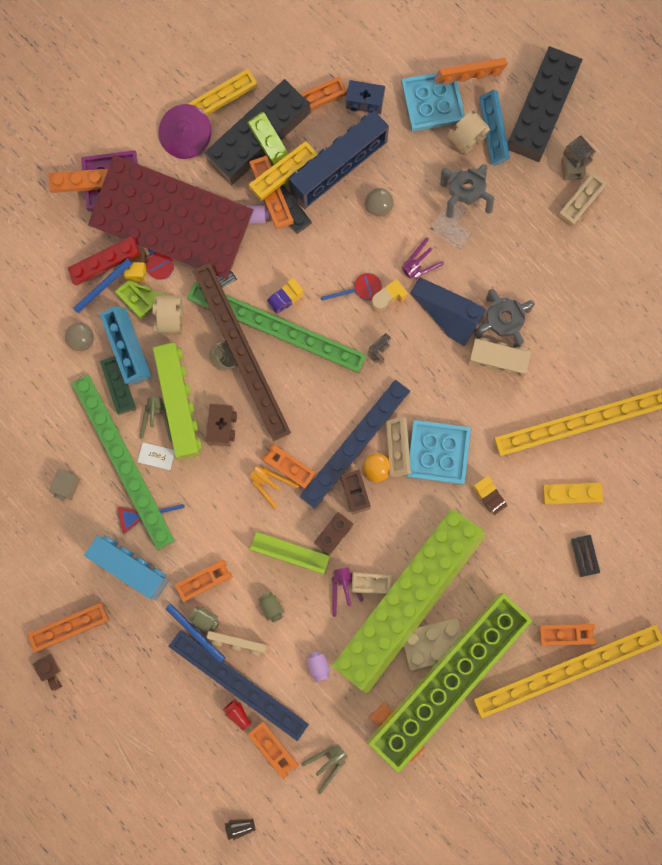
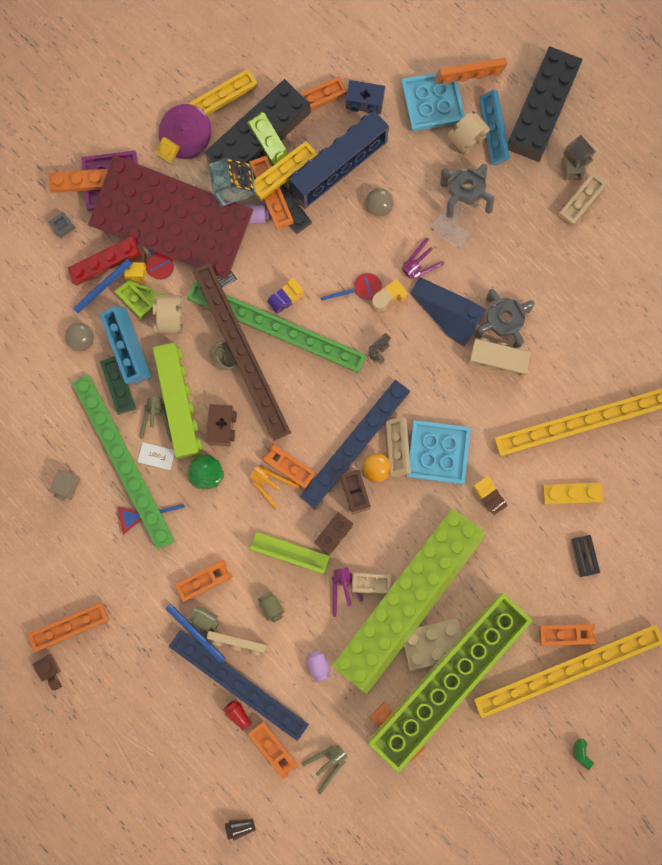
(61, 224): none -> dark grey plate
(126, 568): dark azure brick -> none
(167, 150): none -> yellow plate
(205, 472): none -> green hair
(231, 180): none -> clear light blue slope
(579, 754): none -> green arm

